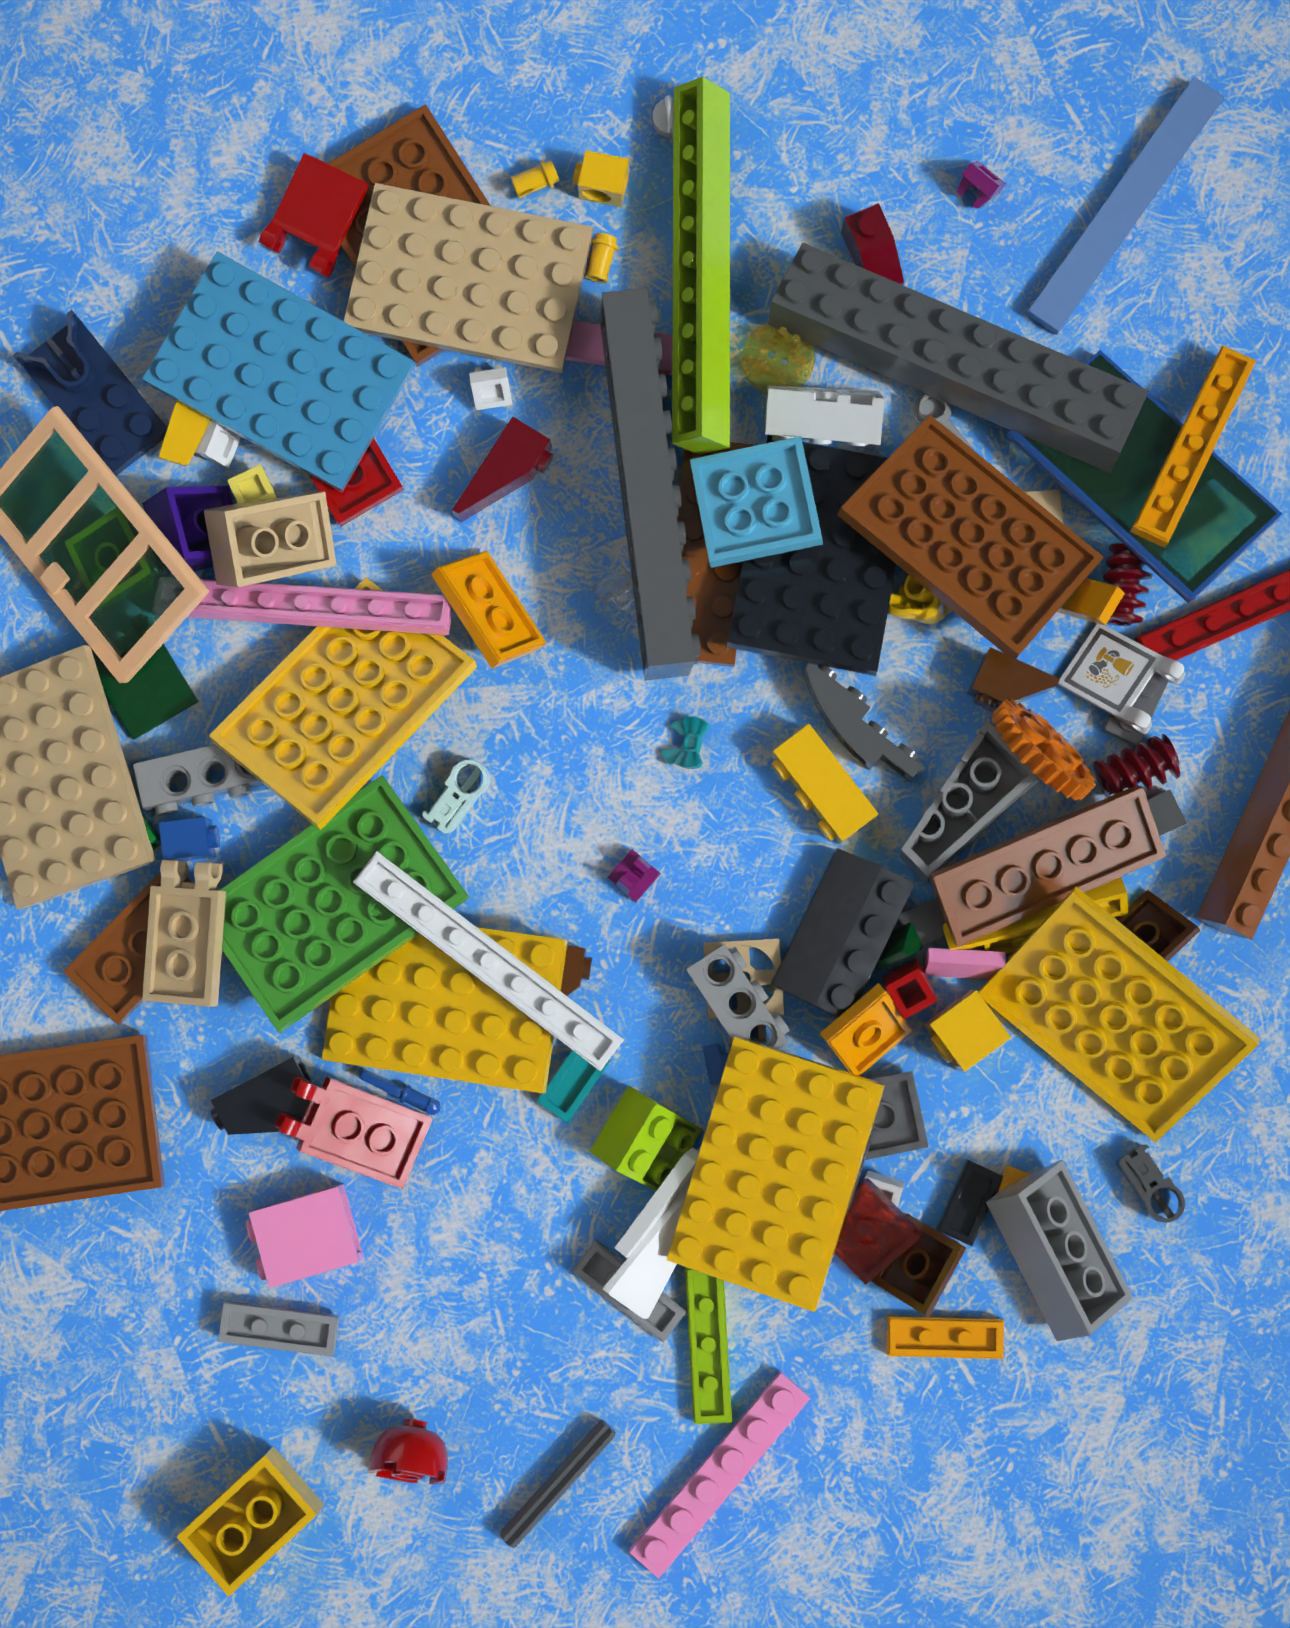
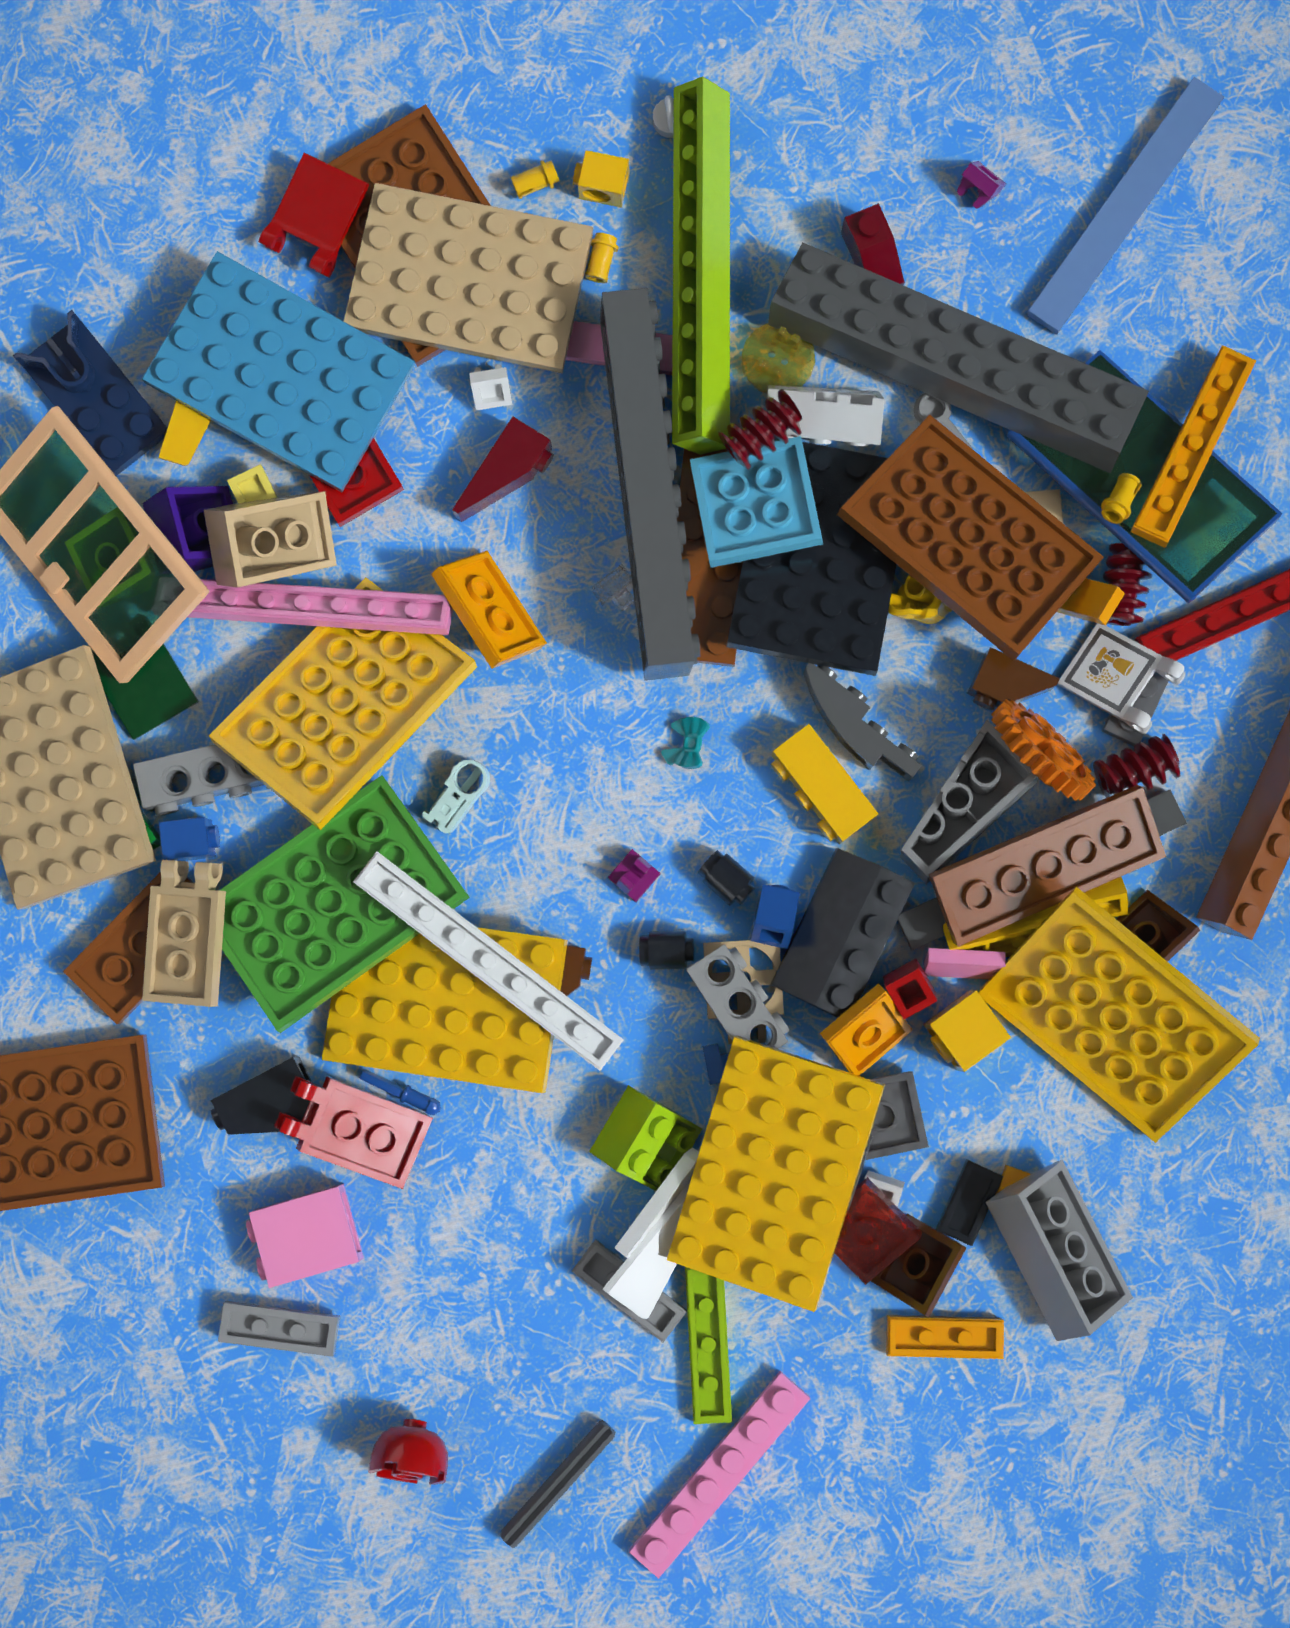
(218, 445): white tile -> none
(250, 1521): yellow brick -> none
(570, 1086): teal tile -> none
(666, 950): none -> black brick
(727, 878): none -> black brick
(763, 429): none -> dark red piece
(775, 916): none -> blue brick
(901, 944): dark green slope -> none
(1117, 506): none -> yellow pin
(1146, 1180): dark grey piece -> none

